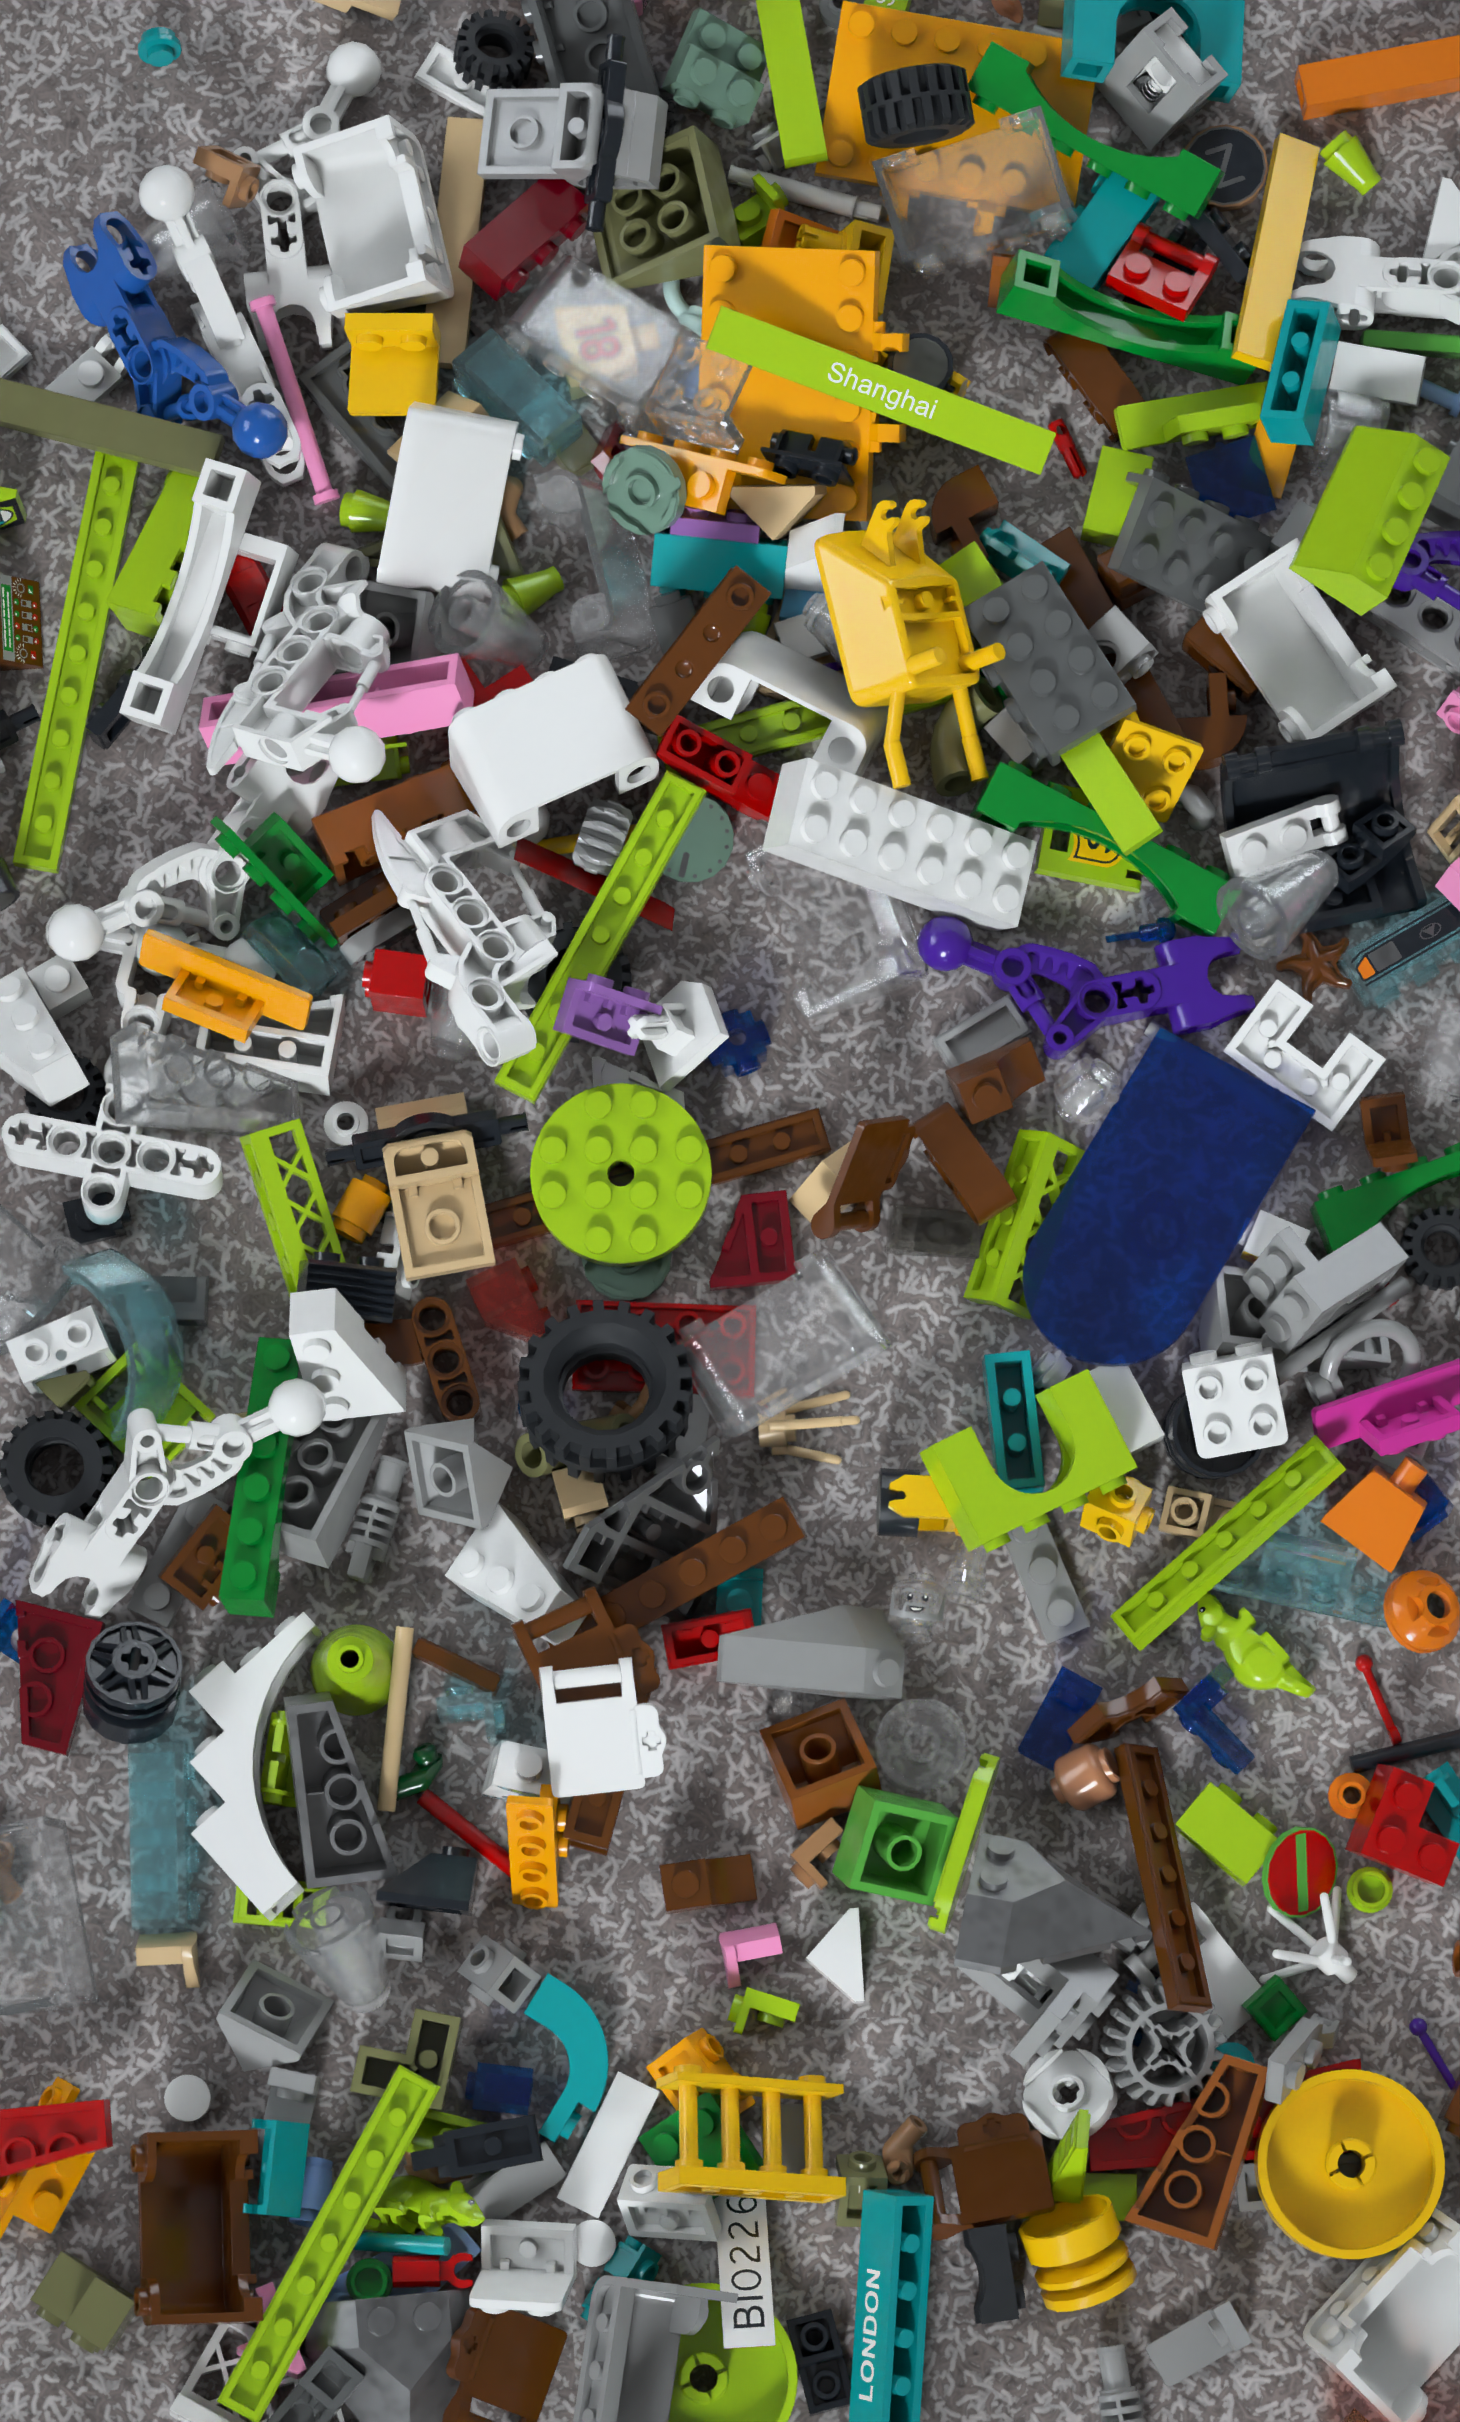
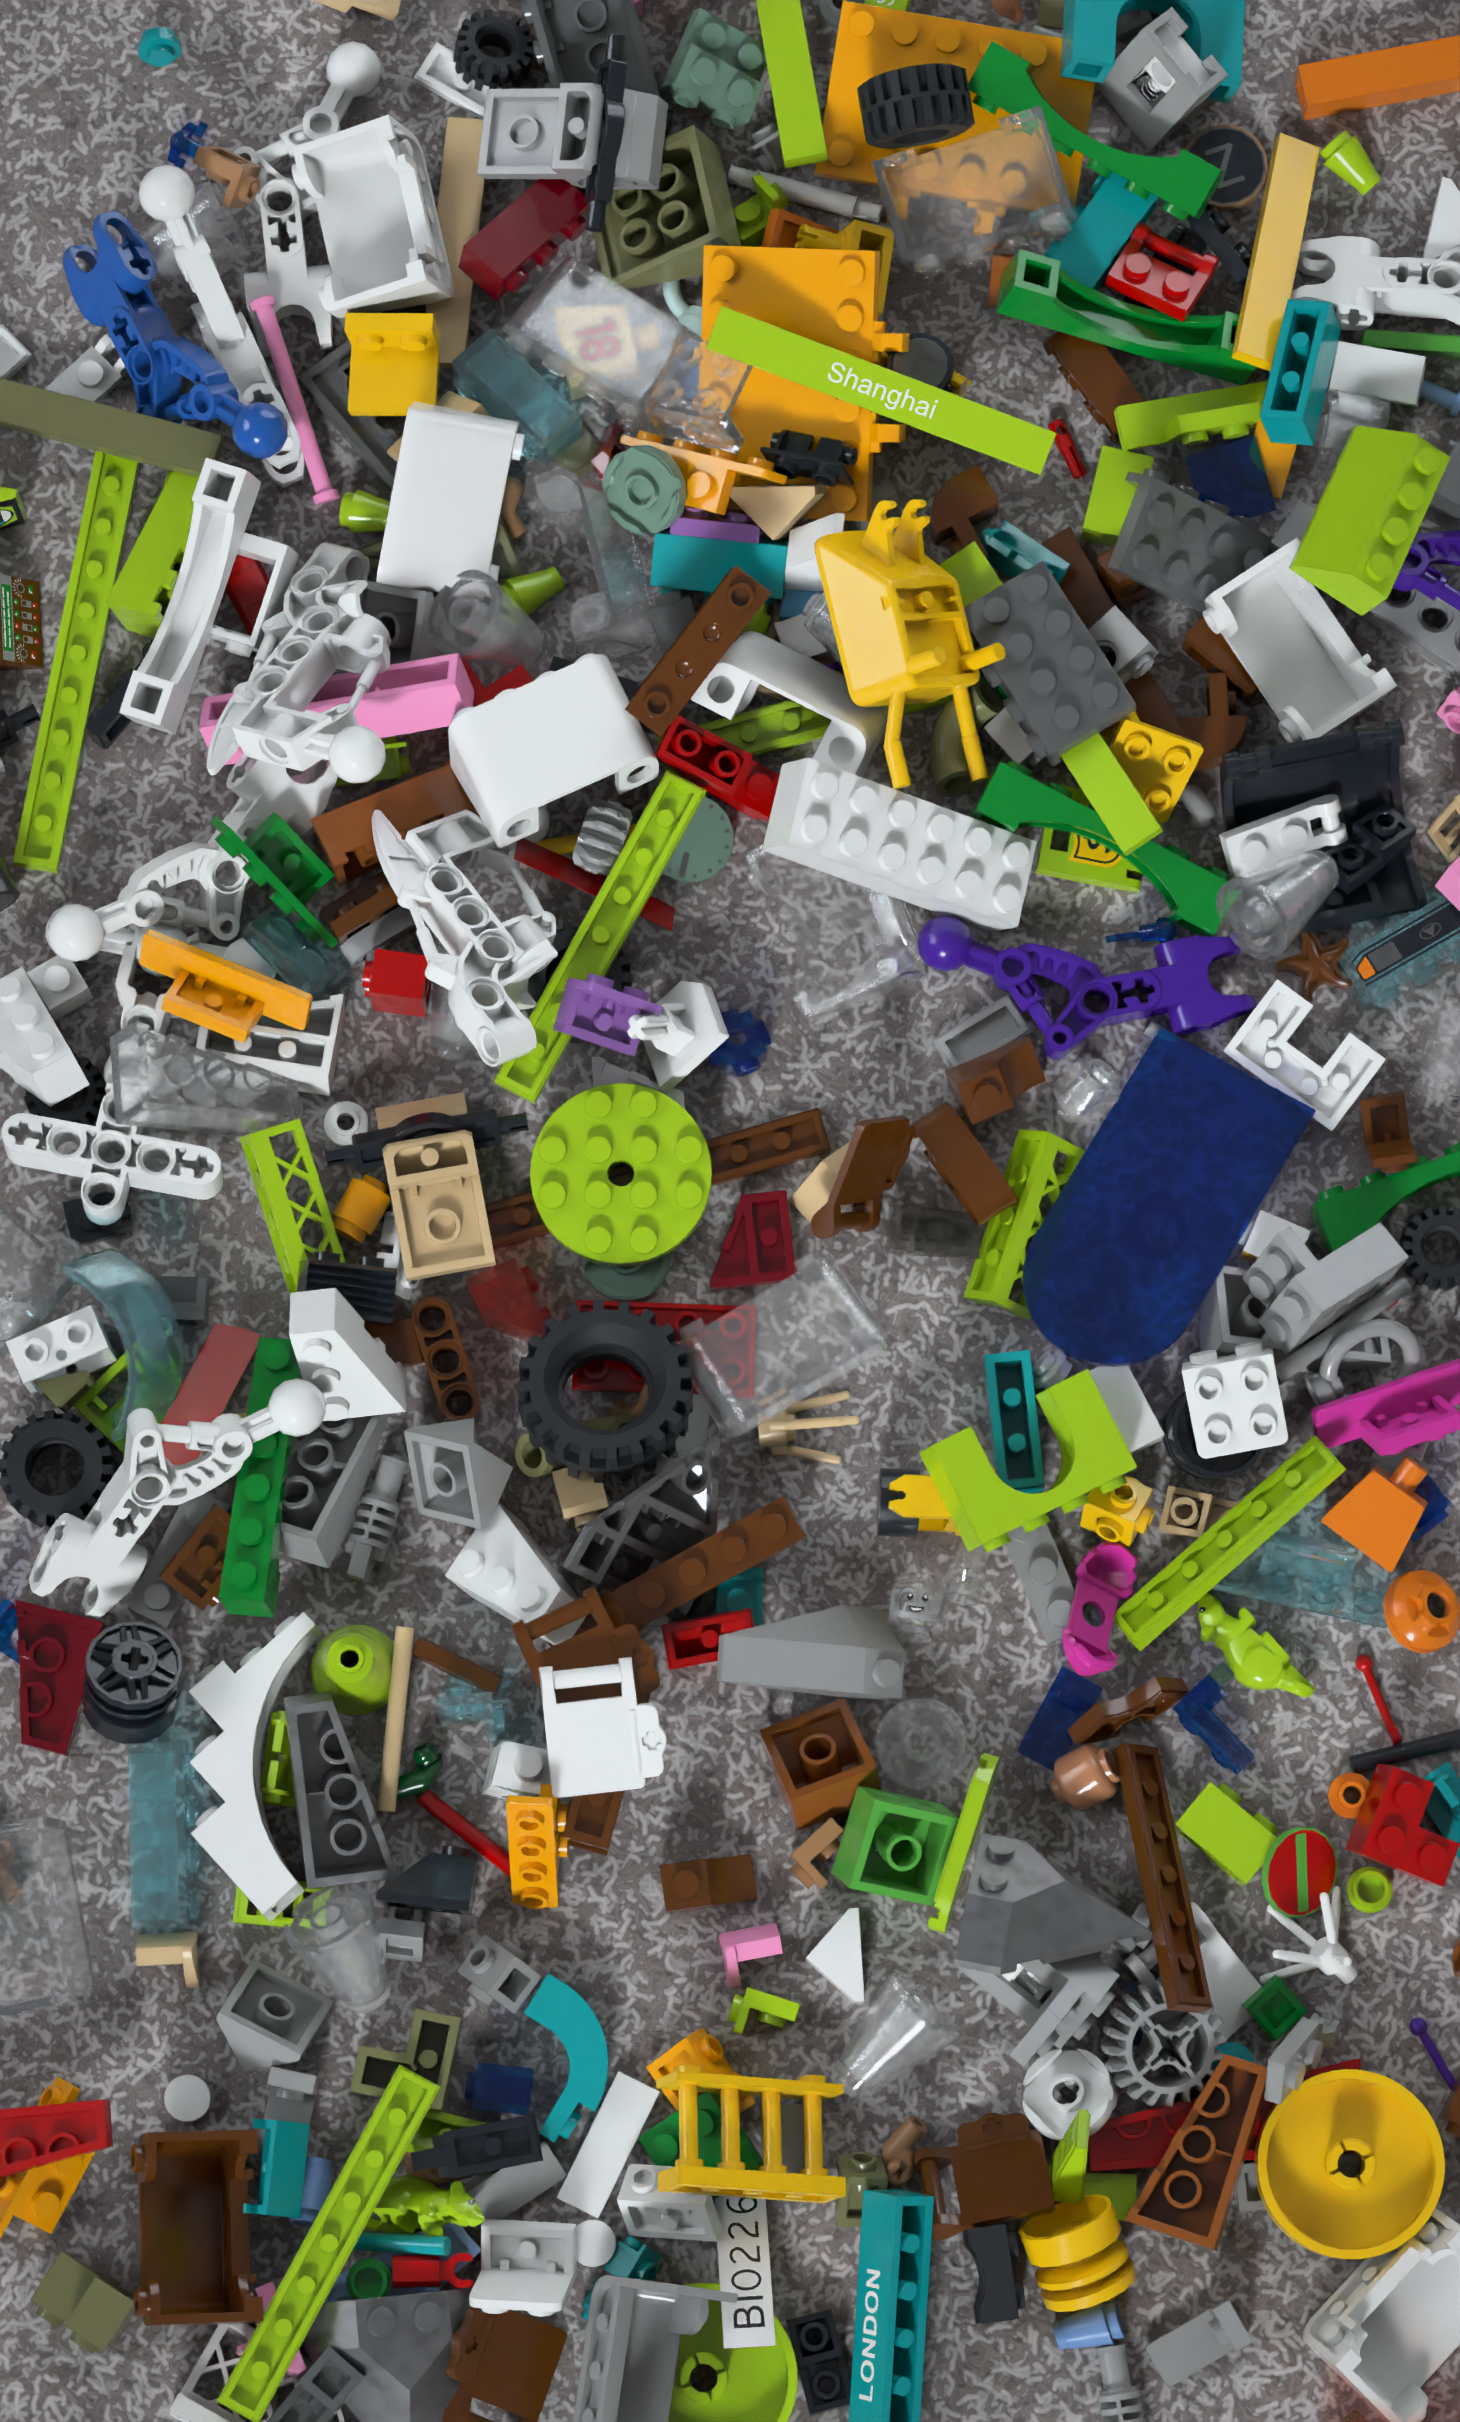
(183, 143): none -> clear blue piece
(209, 1383): none -> red sticker
(893, 2037): none -> clear cone
(1090, 2327): none -> medium blue cone
(1101, 1580): none -> dark pink piece

